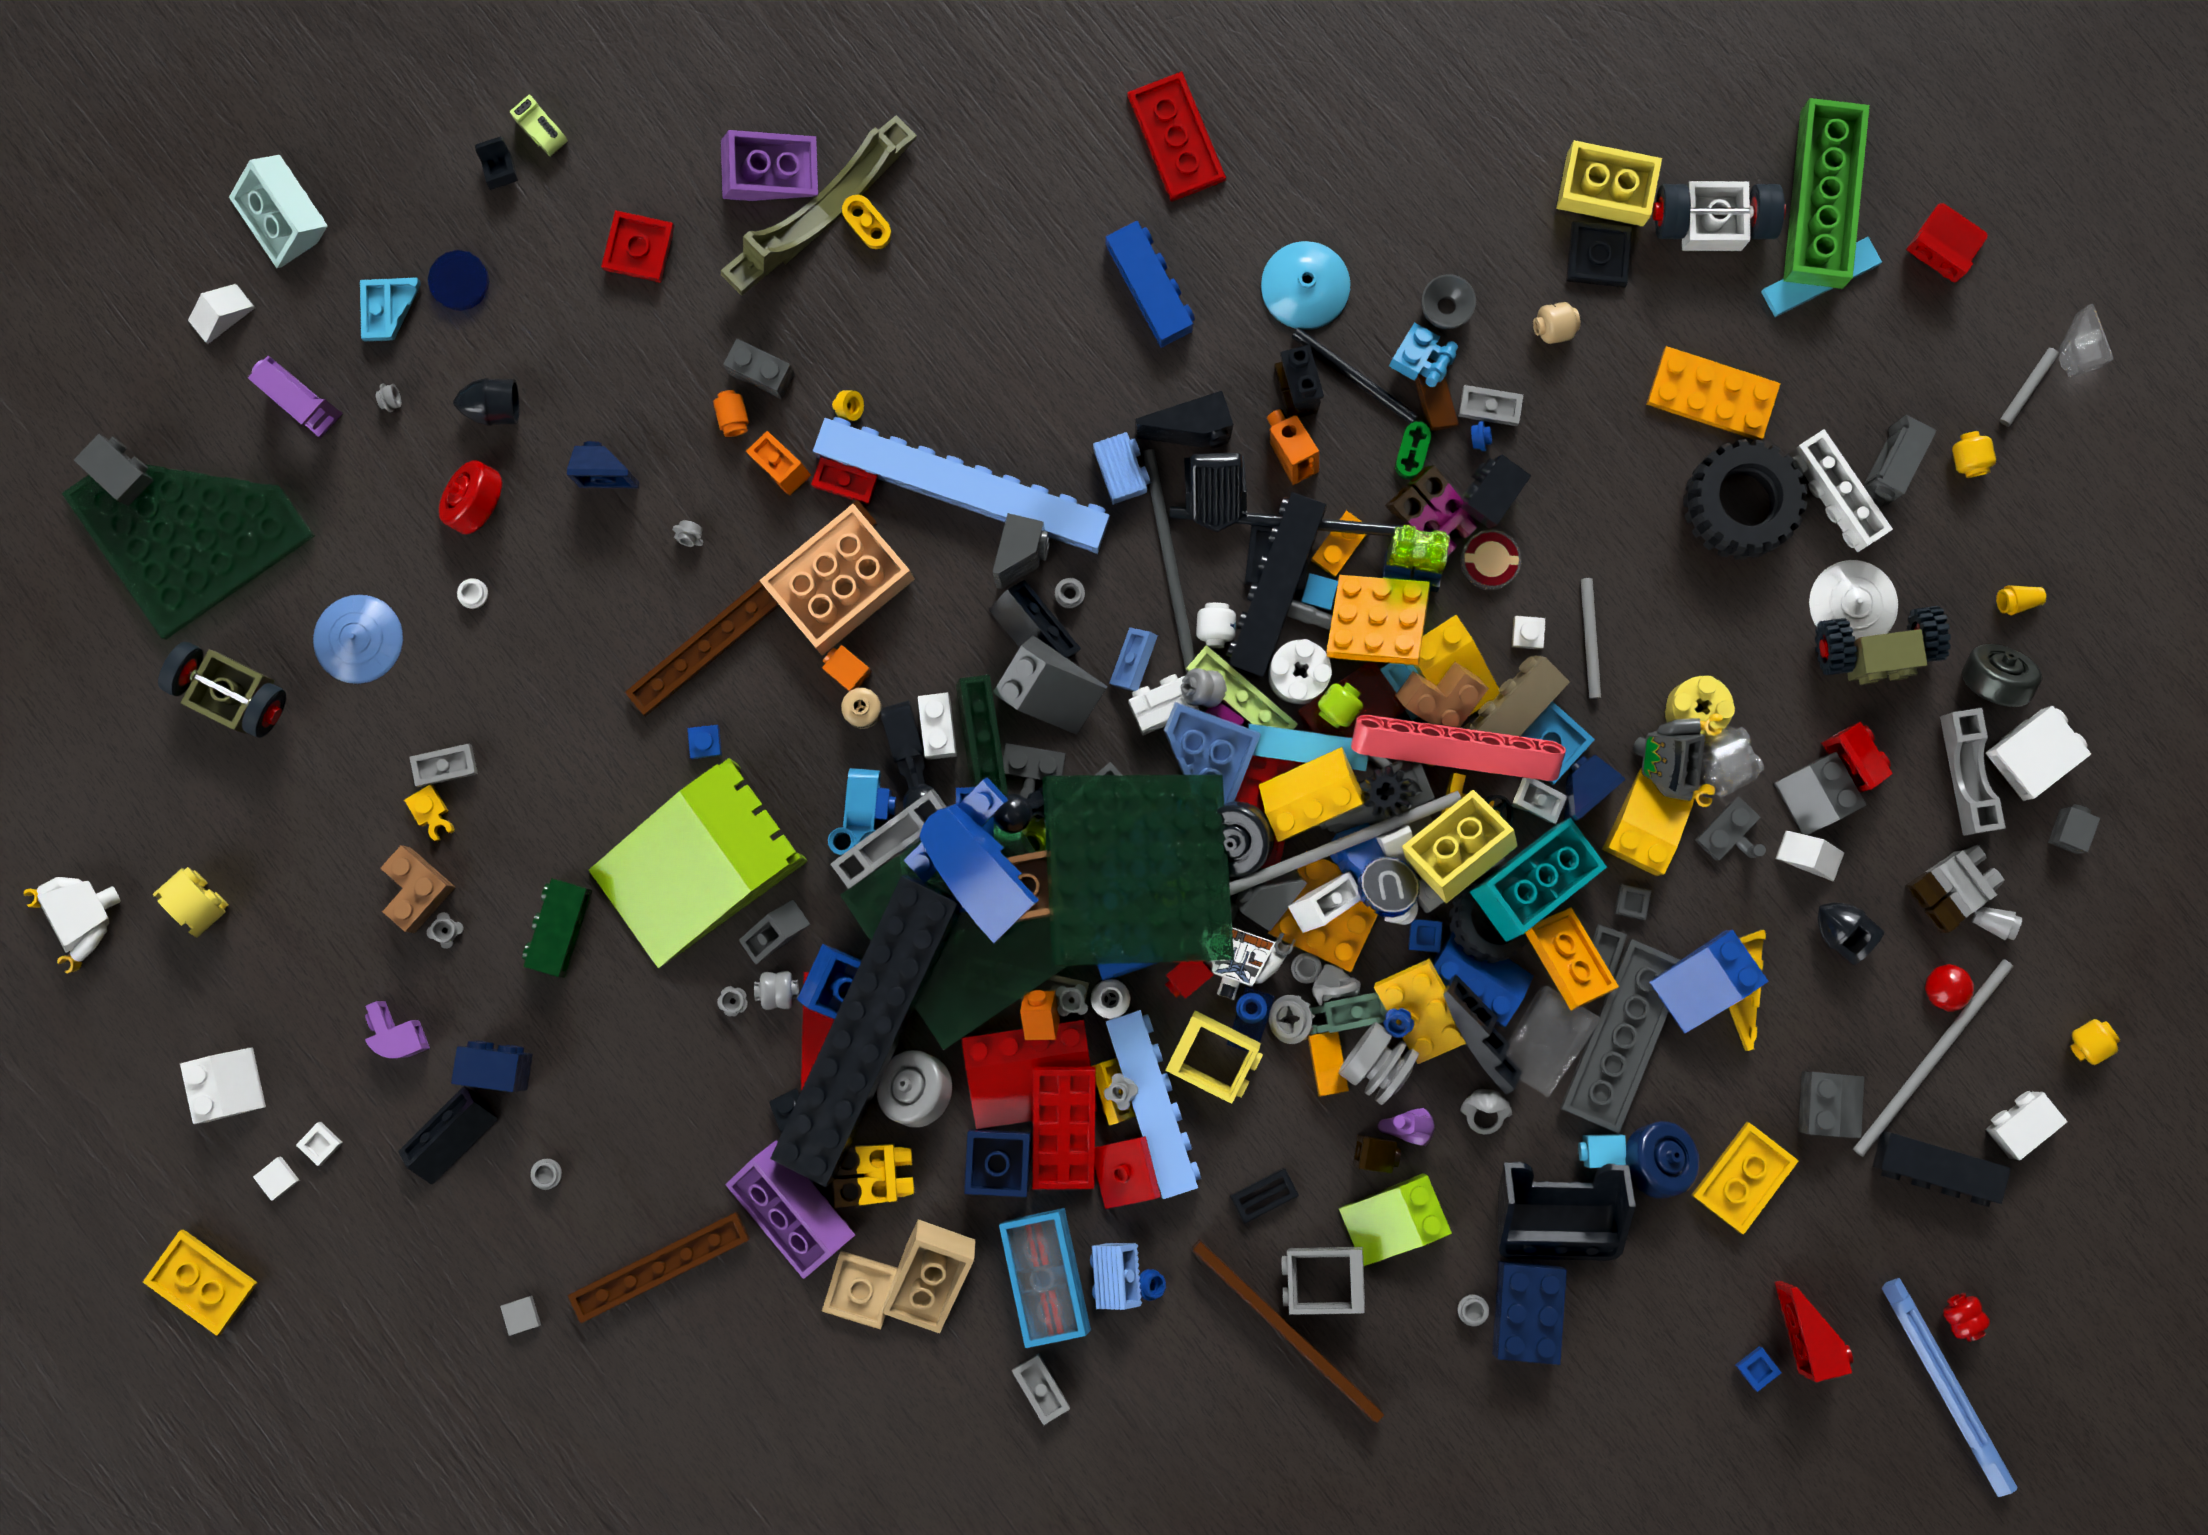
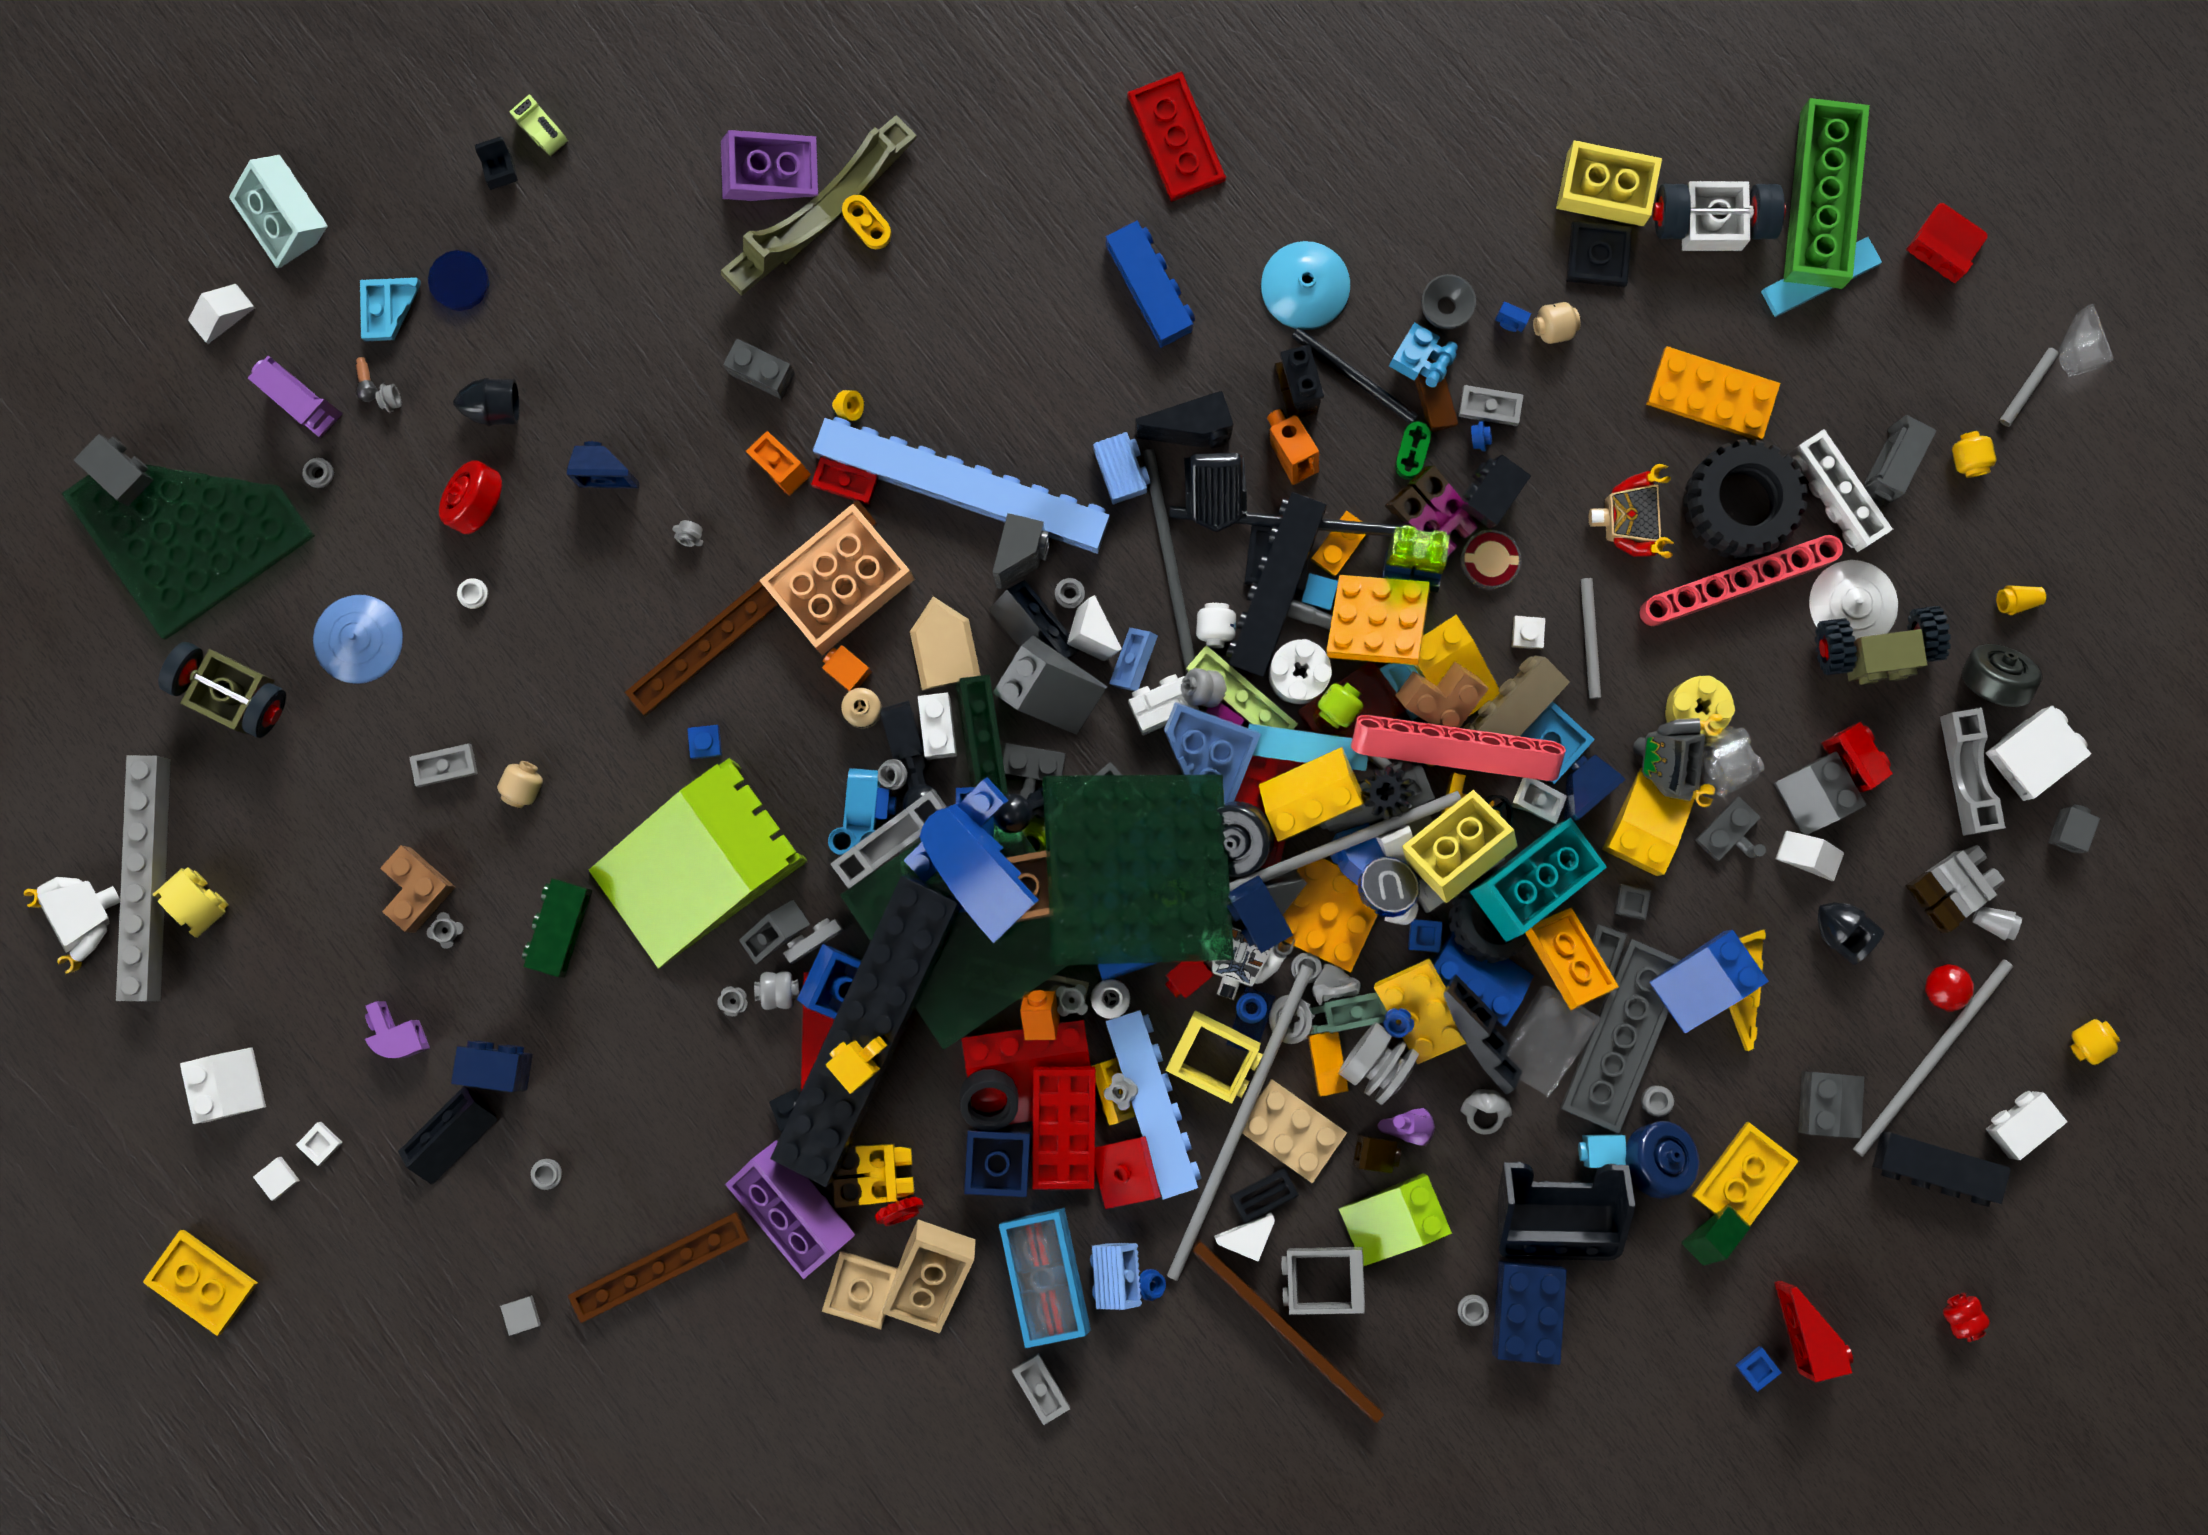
(141, 875): none -> light grey brick
(310, 469): none -> light grey plate
(366, 389): none -> piece
(427, 809): yellow plate -> none
(520, 784): none -> tan head
(638, 246): red plate -> none
(731, 413): orange brick -> none
(803, 946): none -> light grey plate
(854, 1064): none -> yellow brick
(886, 776): none -> light grey plate
(899, 1211): none -> red gear
(914, 1089): light grey wheel -> none
(943, 646): none -> tan tile
(988, 1120): none -> black tyre
(1092, 631): none -> white slope
(1239, 1122): none -> light grey piece
(1248, 1238): none -> white slope
(1259, 914): none -> dark blue brick
(1292, 1131): none -> tan plate
(1325, 902): white slope -> none
(1512, 317): none -> blue plate
(1634, 515): none -> torso
(1657, 1101): none -> light grey tile
(1717, 1236): none -> dark green slope
(1754, 576): none -> coral beam
(1949, 1388): medium blue piece -> none

